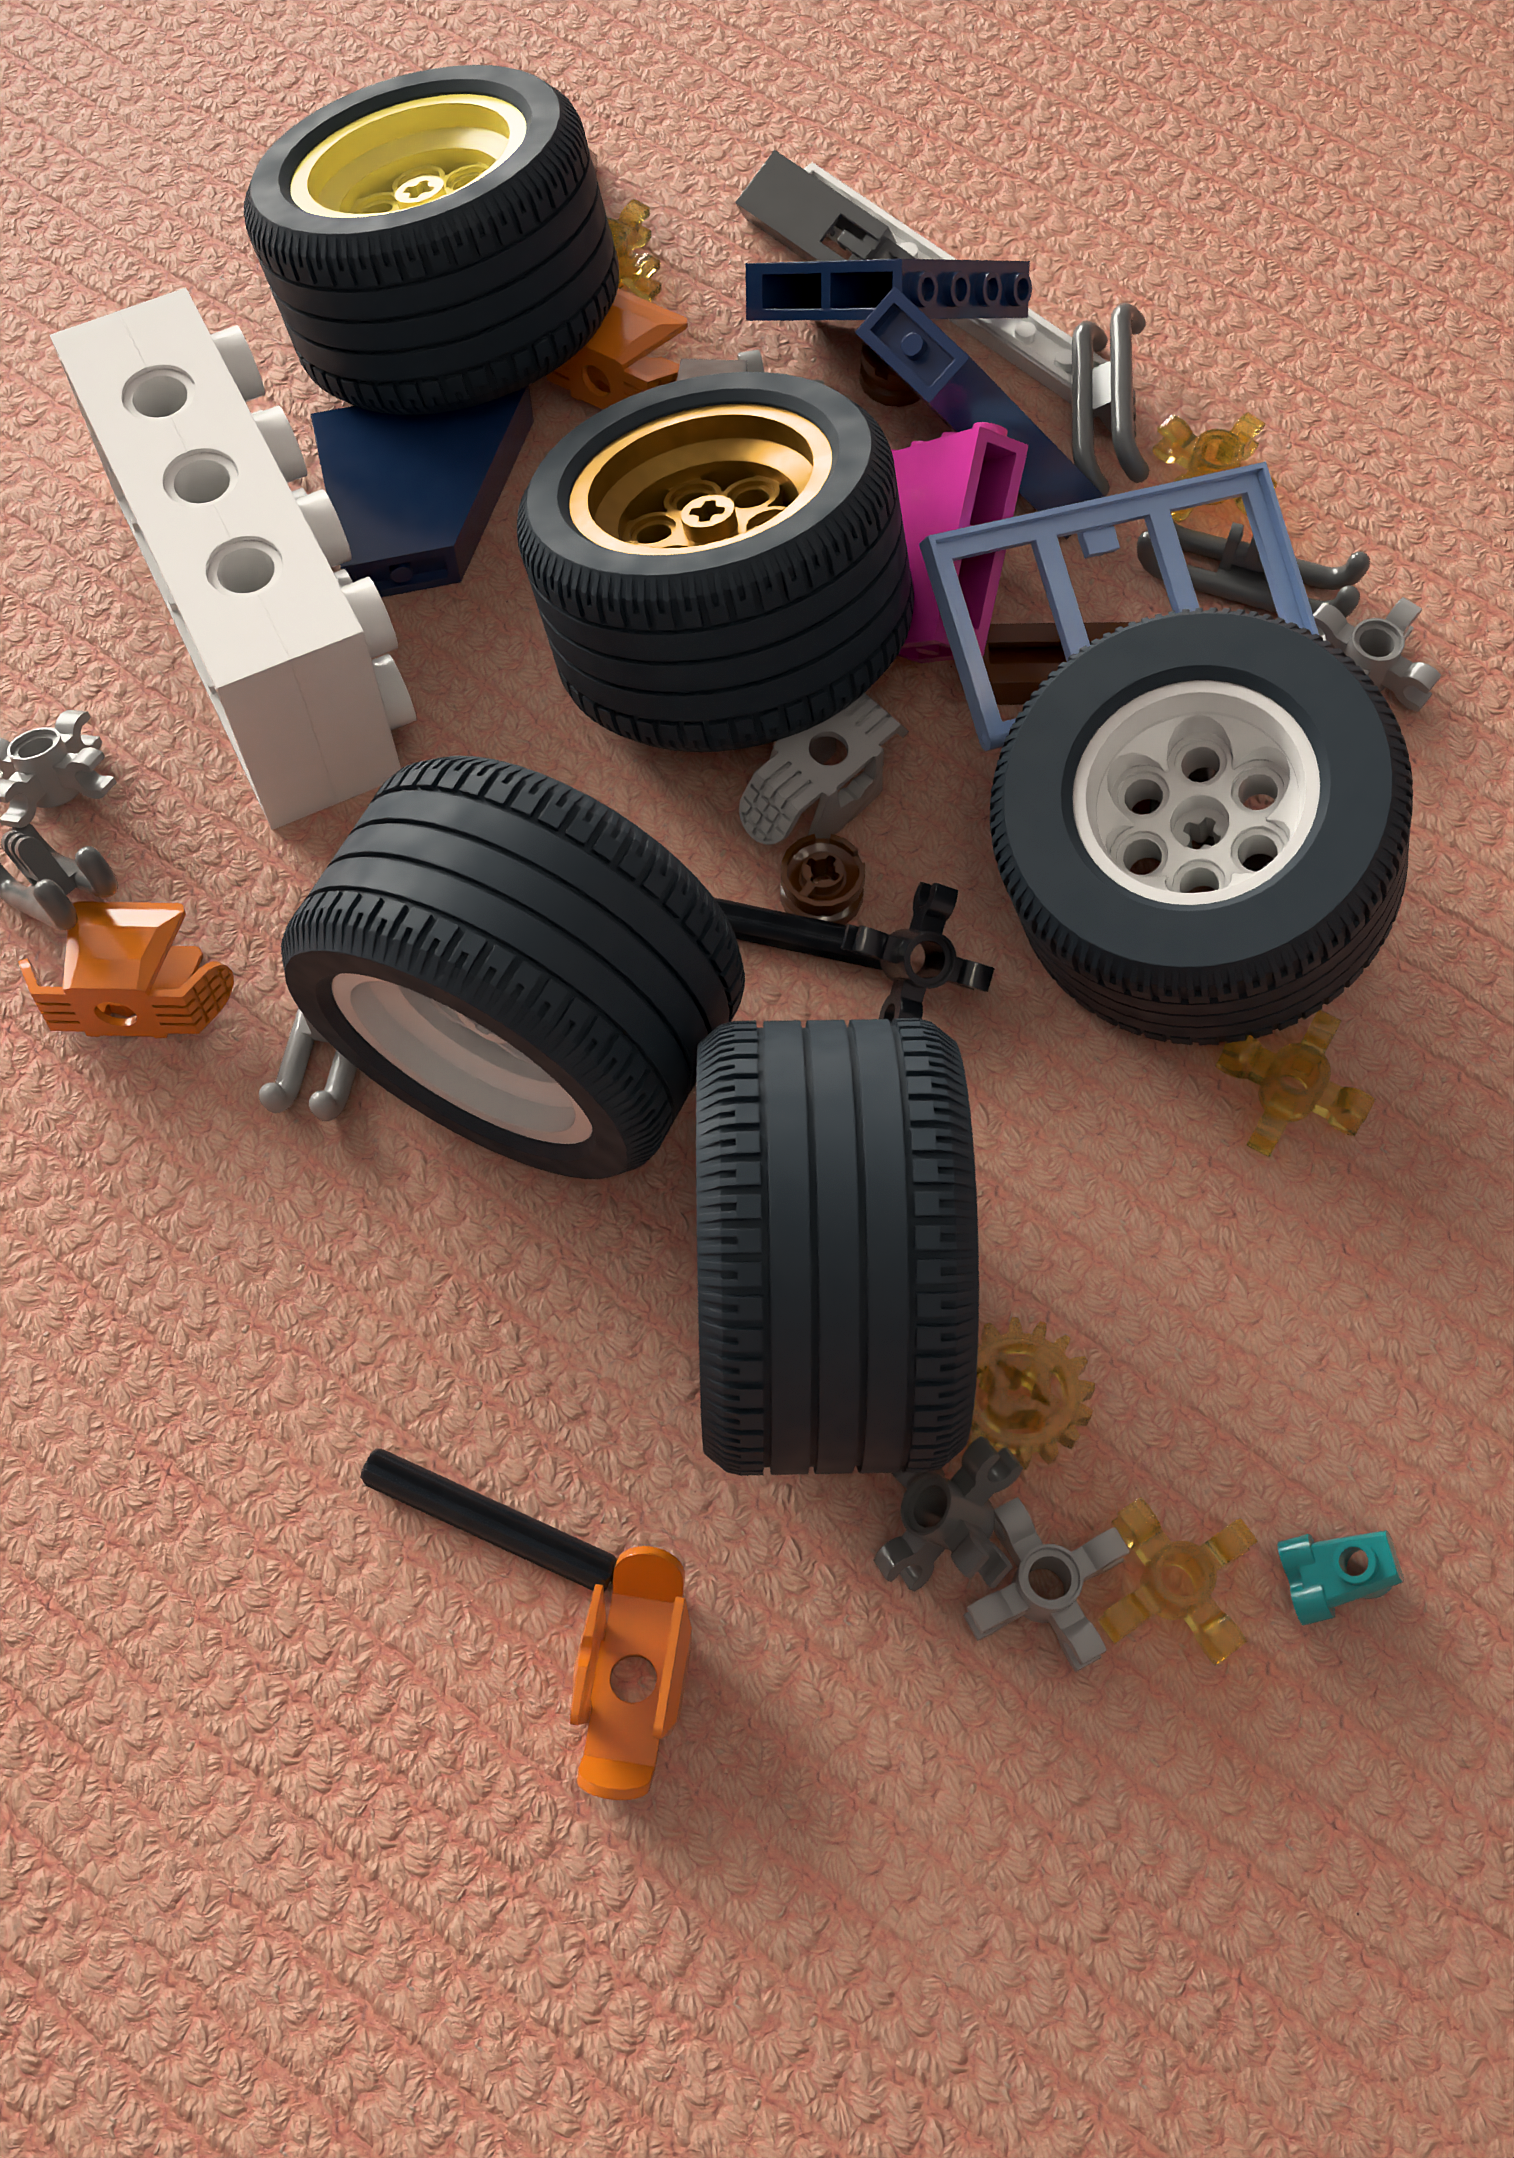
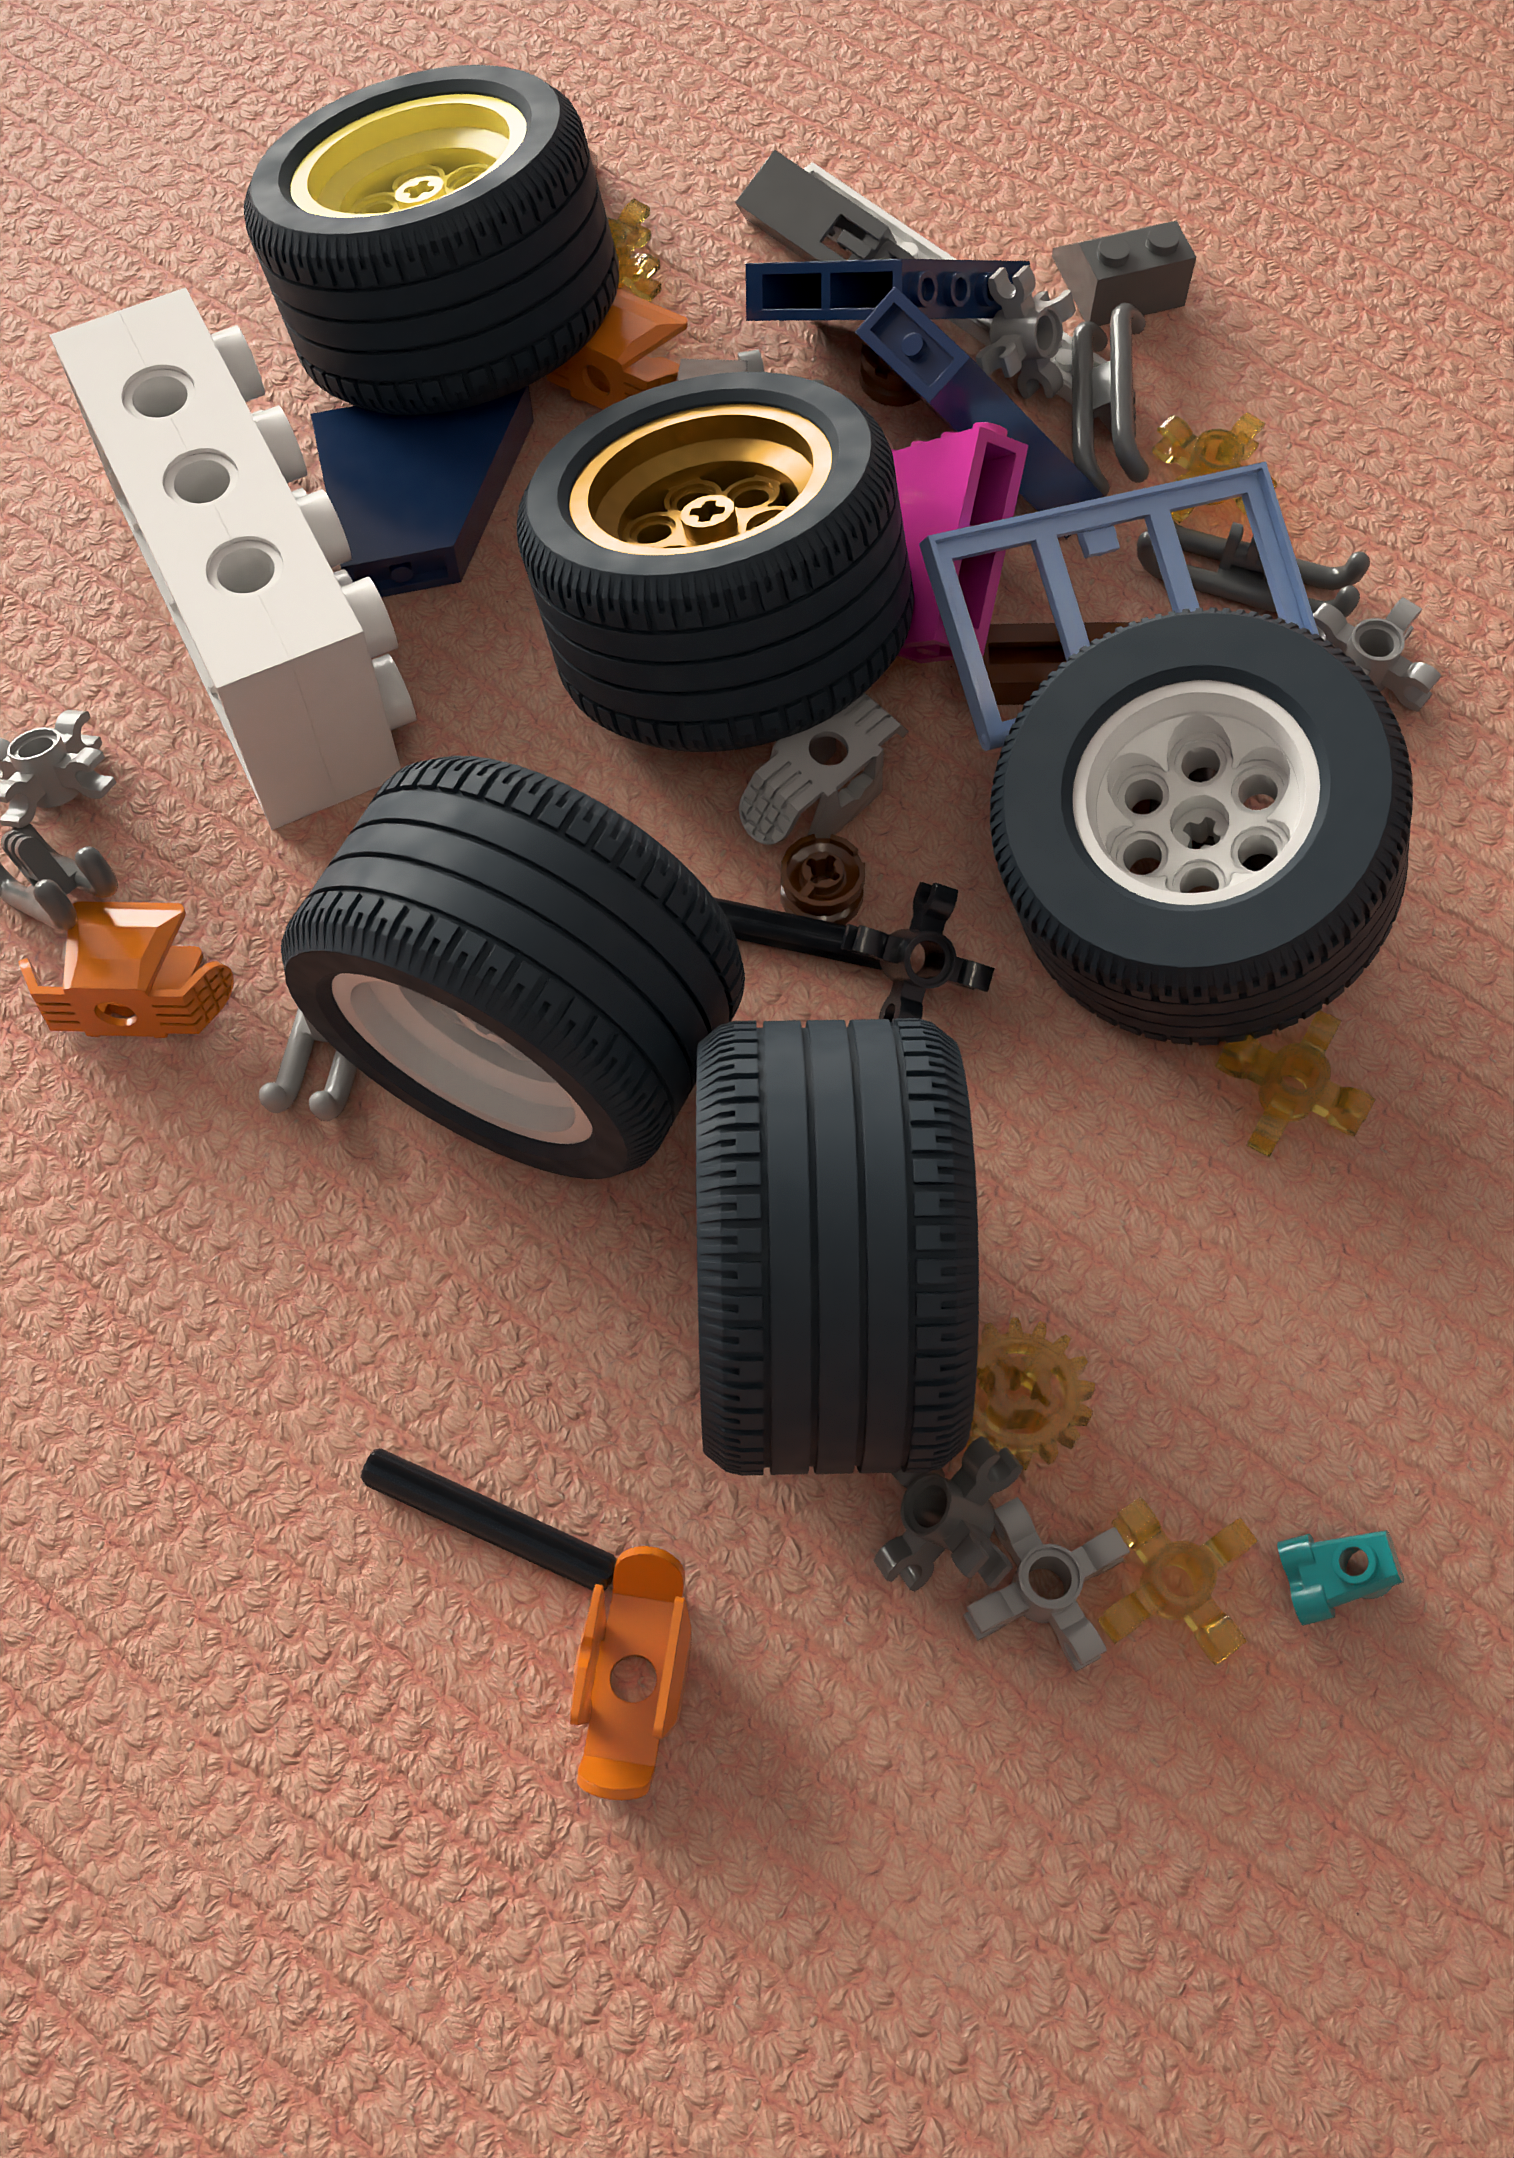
(1026, 332): none -> light grey pin
(1136, 267): none -> dark grey slope

